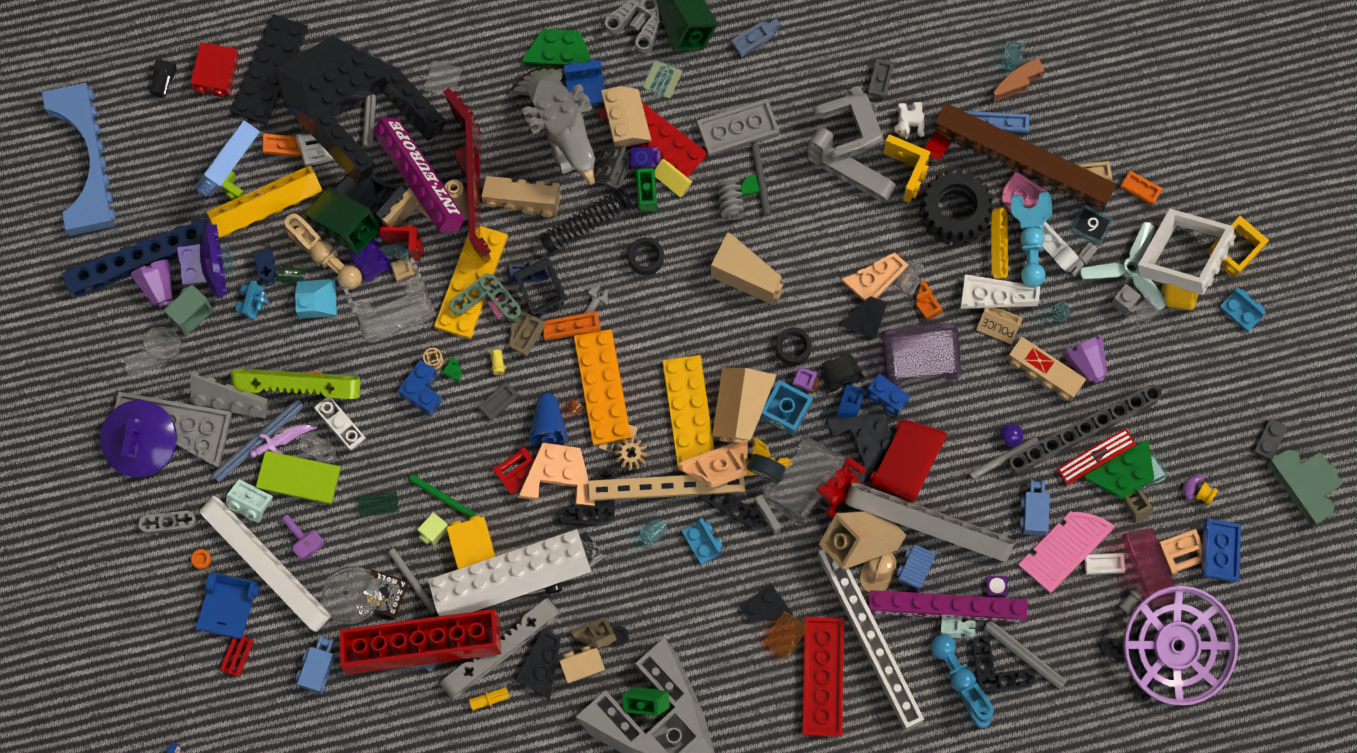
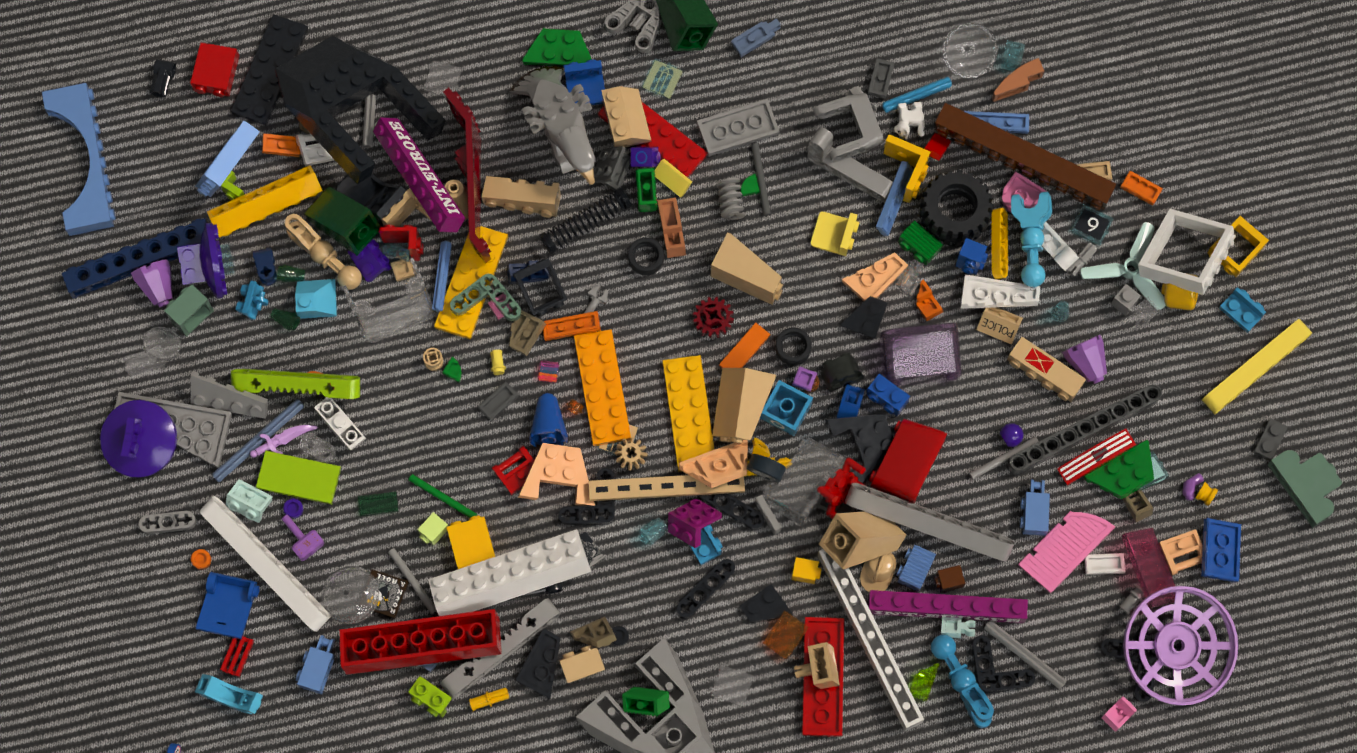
(228, 695): none -> medium azure arch
(285, 318): none -> clear green cone
(293, 508): none -> dark purple tile
(417, 391): blue brick -> none
(430, 696): none -> lime bracket
(441, 276): none -> medium blue axle
(548, 371): none -> clear pink tile
(671, 227): none -> nougat slope
(689, 519): none -> magenta bracket
(706, 313): none -> dark red gear
(706, 589): none -> black beam
(732, 685): none -> clear piece
(746, 348): none -> orange tile
(806, 570): none -> yellow brick
(821, 666): none -> tan brick
(834, 233): none -> light yellow bracket
(894, 199): none -> medium blue tile
(917, 94): none -> dark azure axle
(920, 243): none -> green brick
(923, 682): none -> clear neon green slope
(949, 579): none -> reddish brown brick
(972, 257): none -> blue brick
(981, 54): none -> clear dish
(996, 586): tile -> none
(1119, 713): none -> bright pink bracket
(1257, 366): none -> light yellow beam

